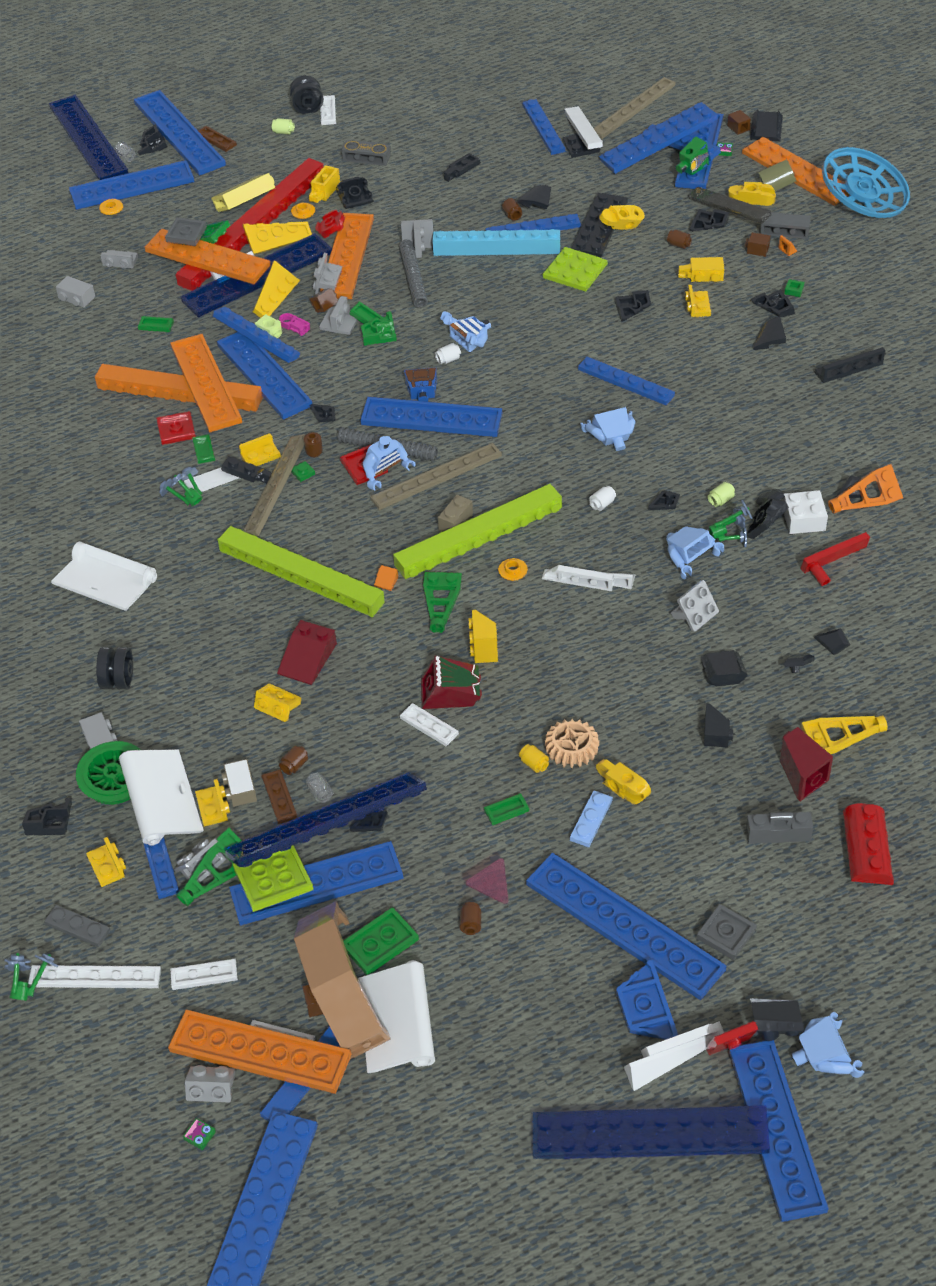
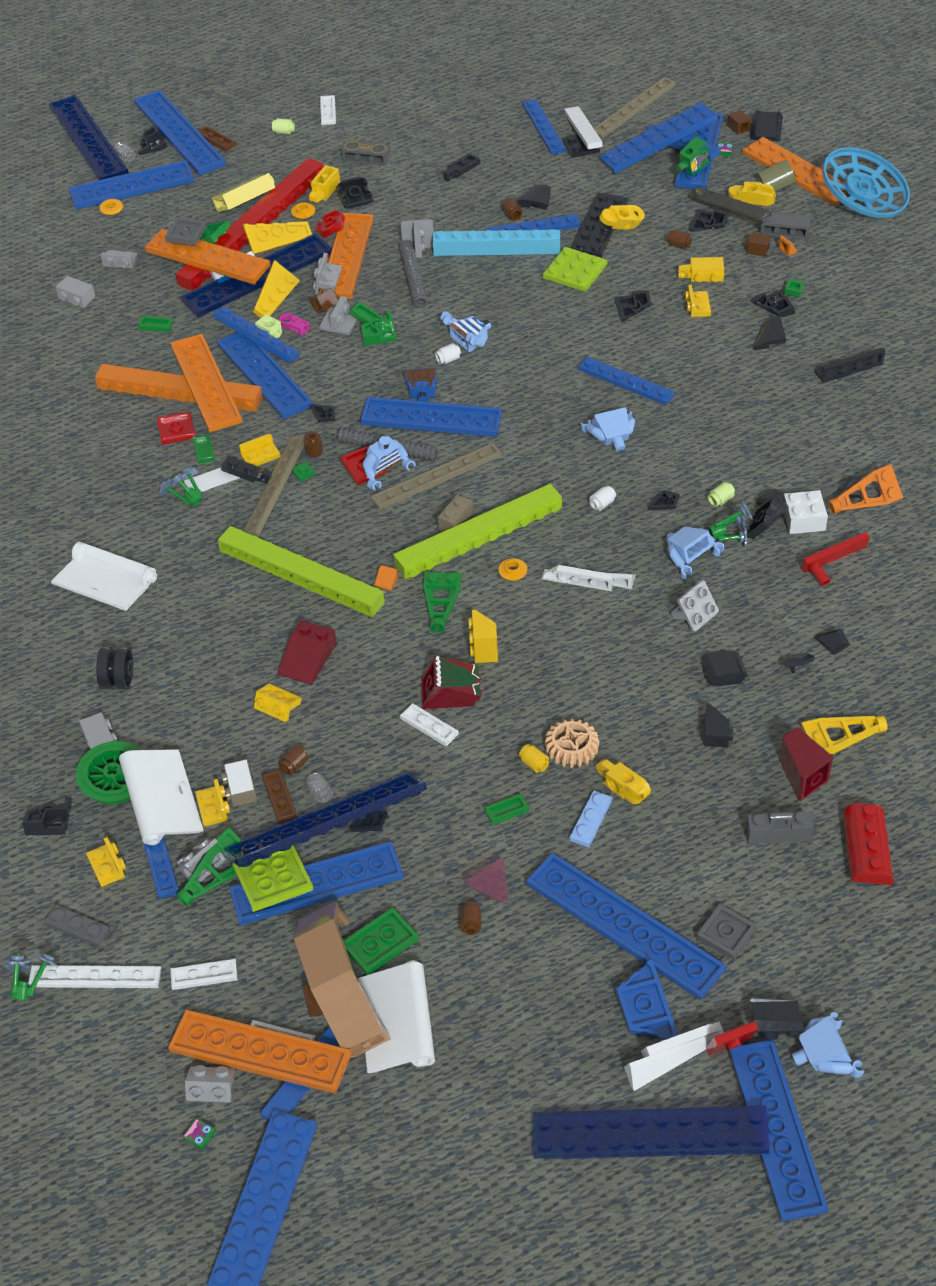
(306, 94): black wheel -> none

